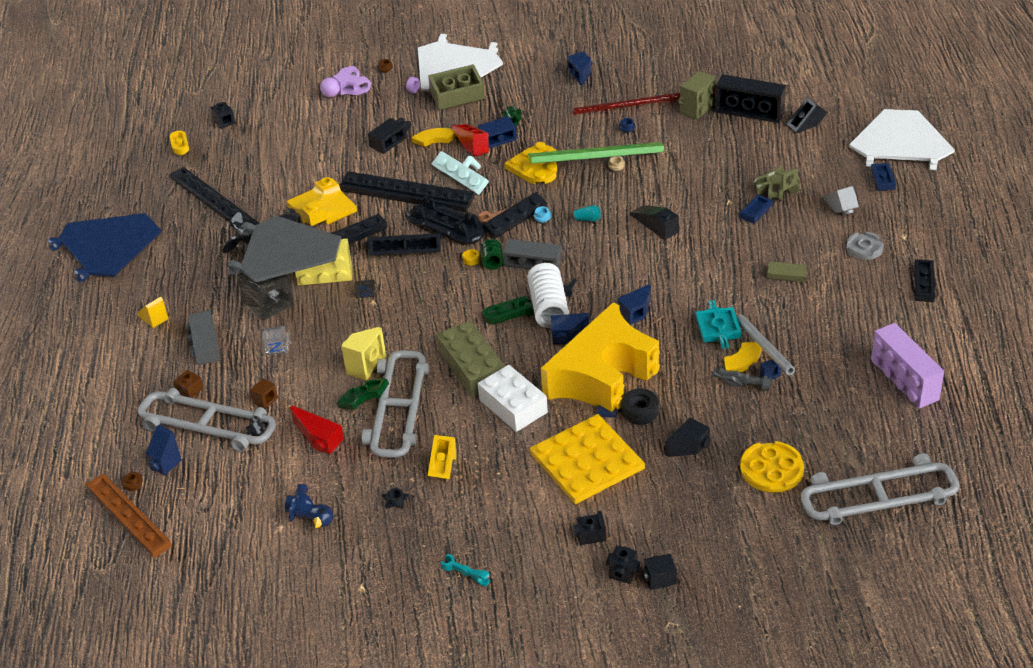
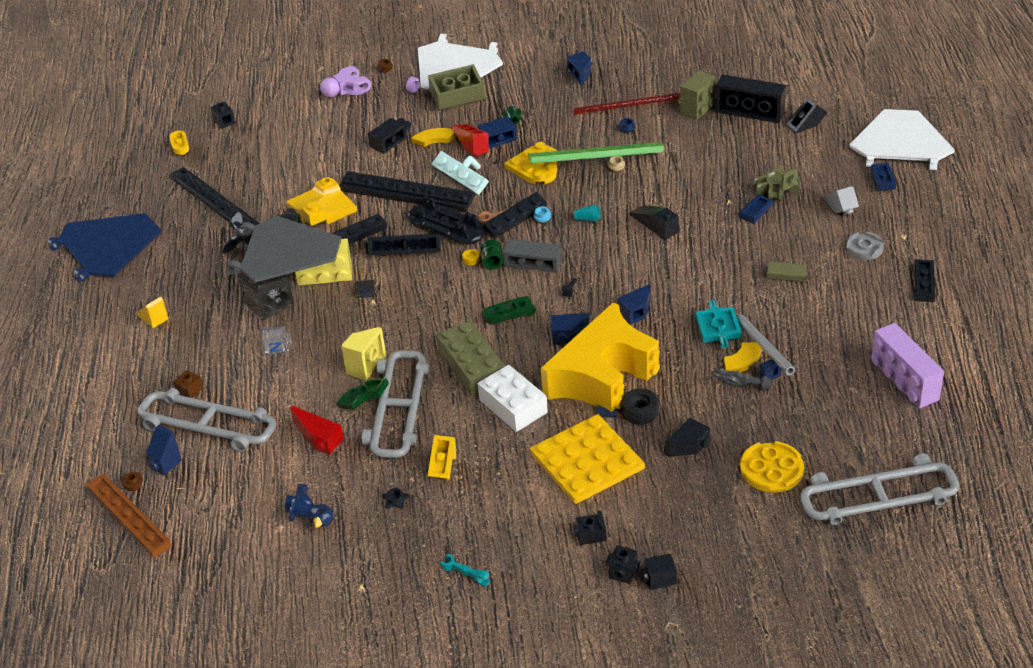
(203, 337): dark grey brick -> none
(255, 428): black plate -> none
(263, 393): reddish brown plate -> none
(547, 293): white piece -> none

